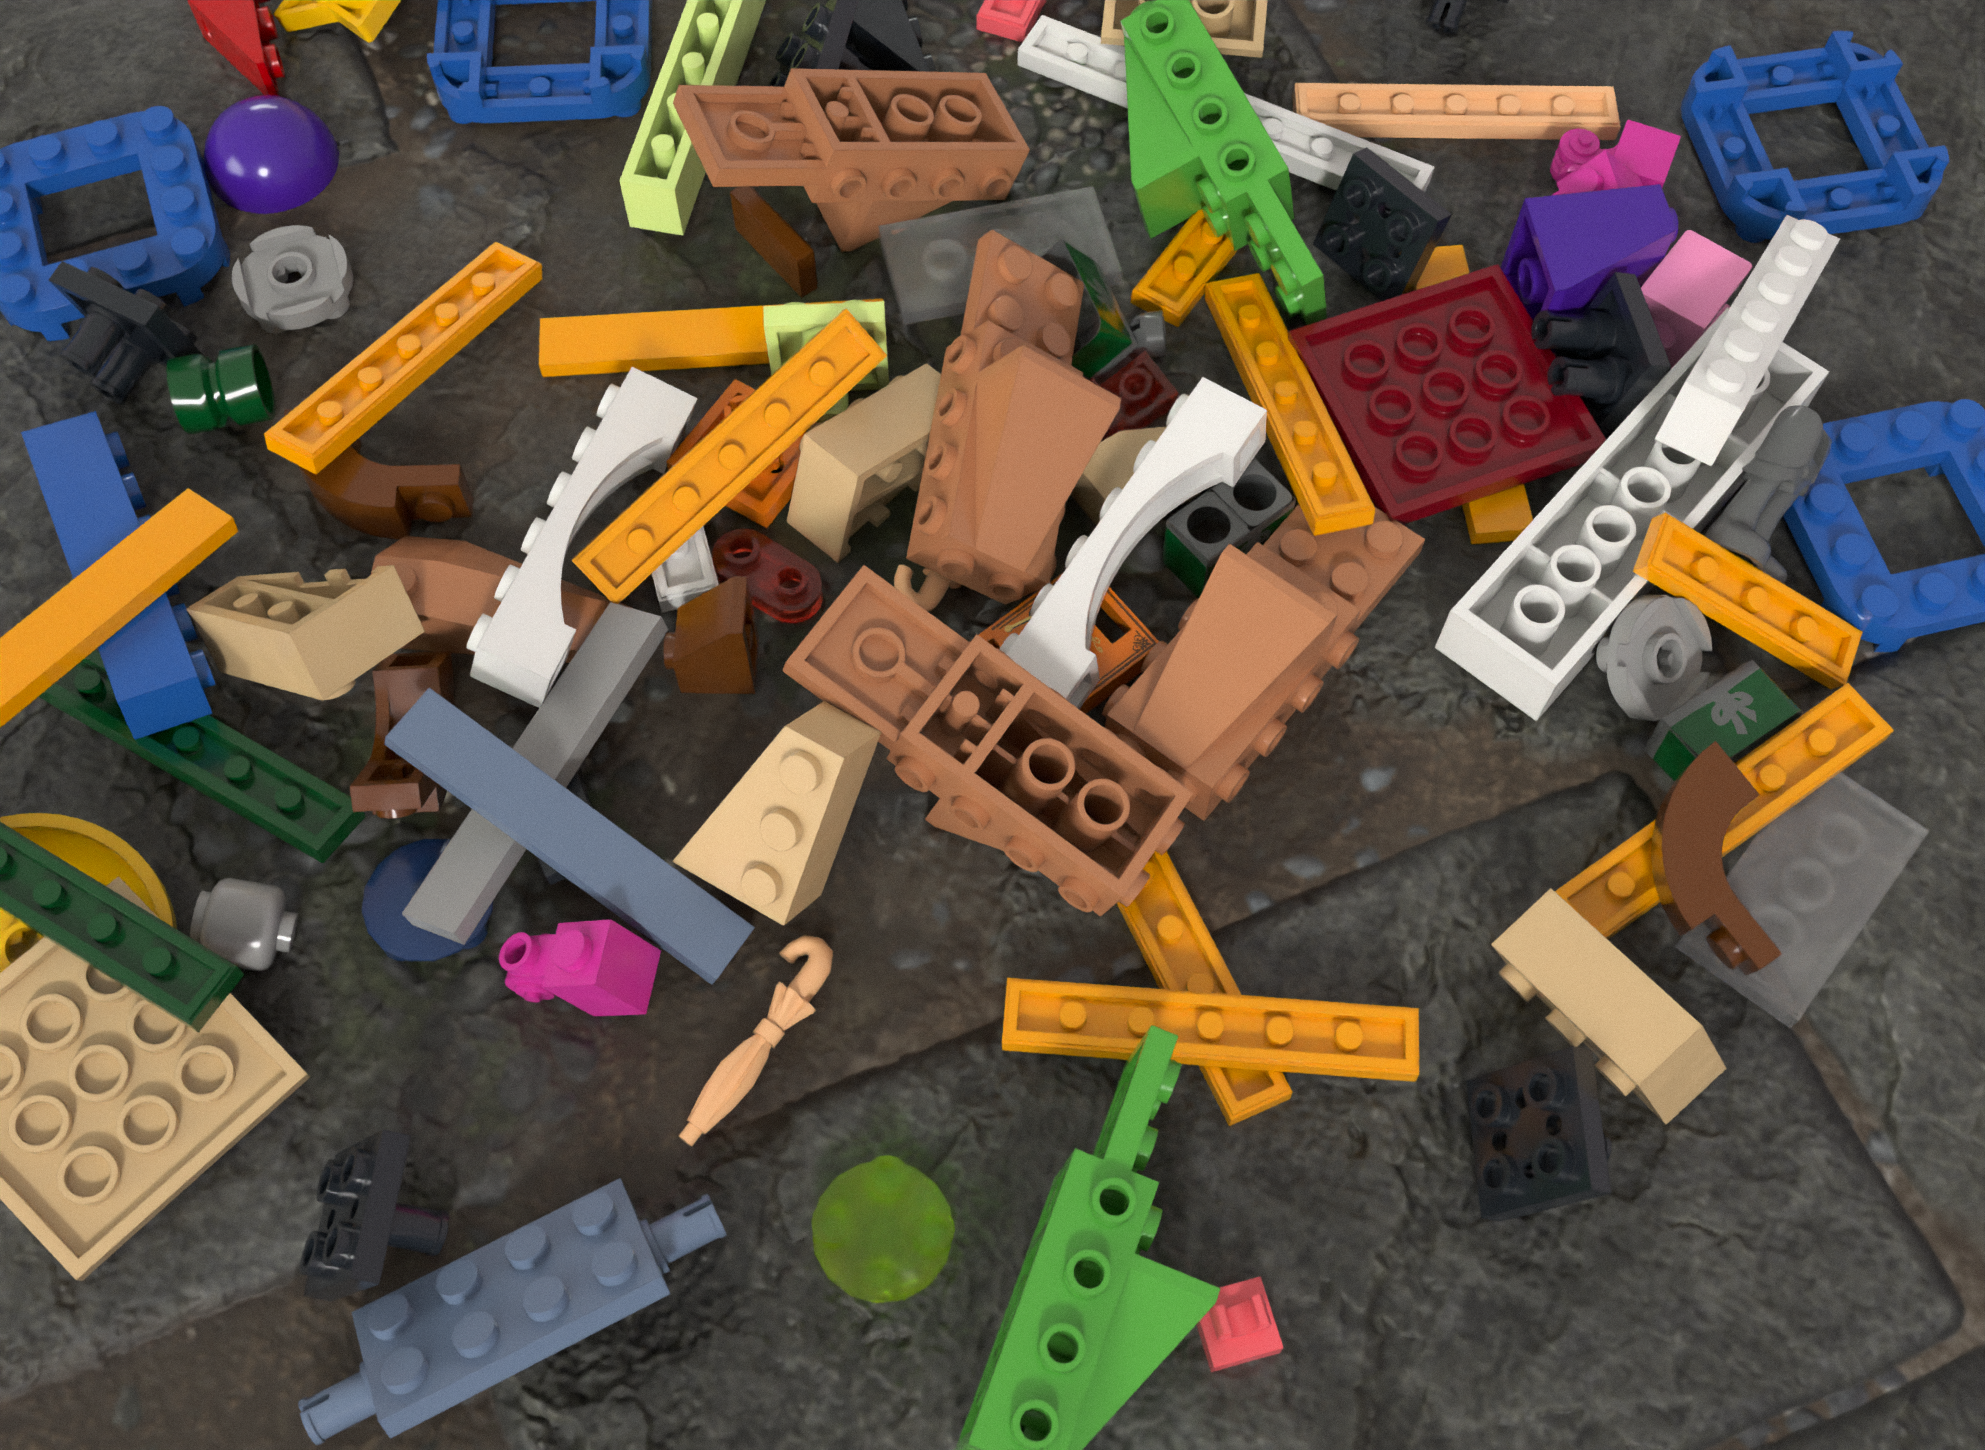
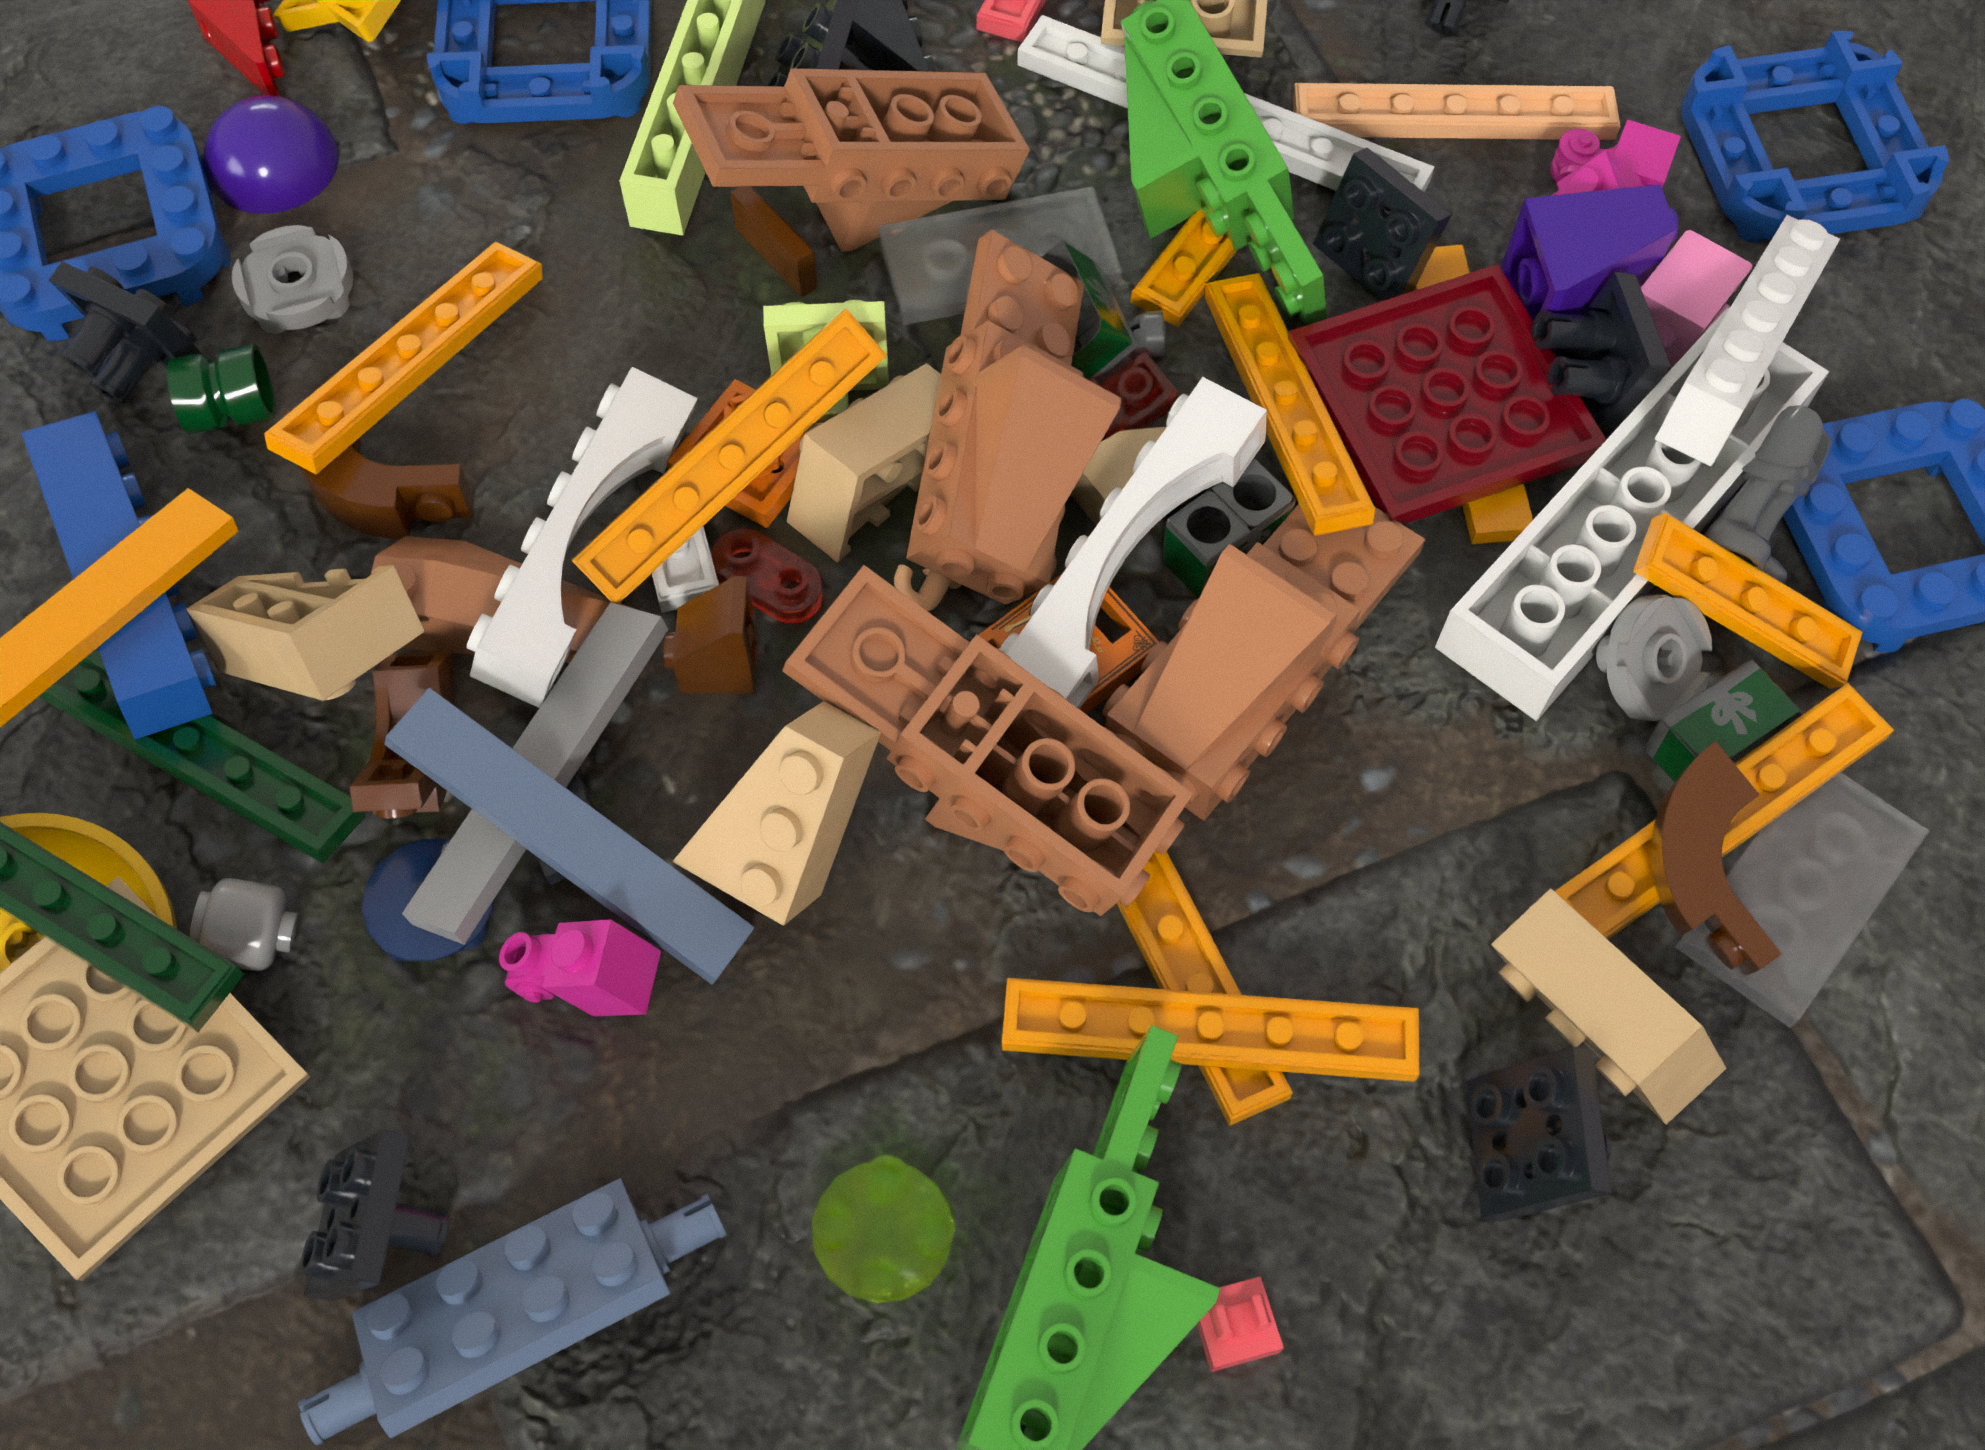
(654, 340): light orange tile -> none
(744, 1064): light nougat piece -> none

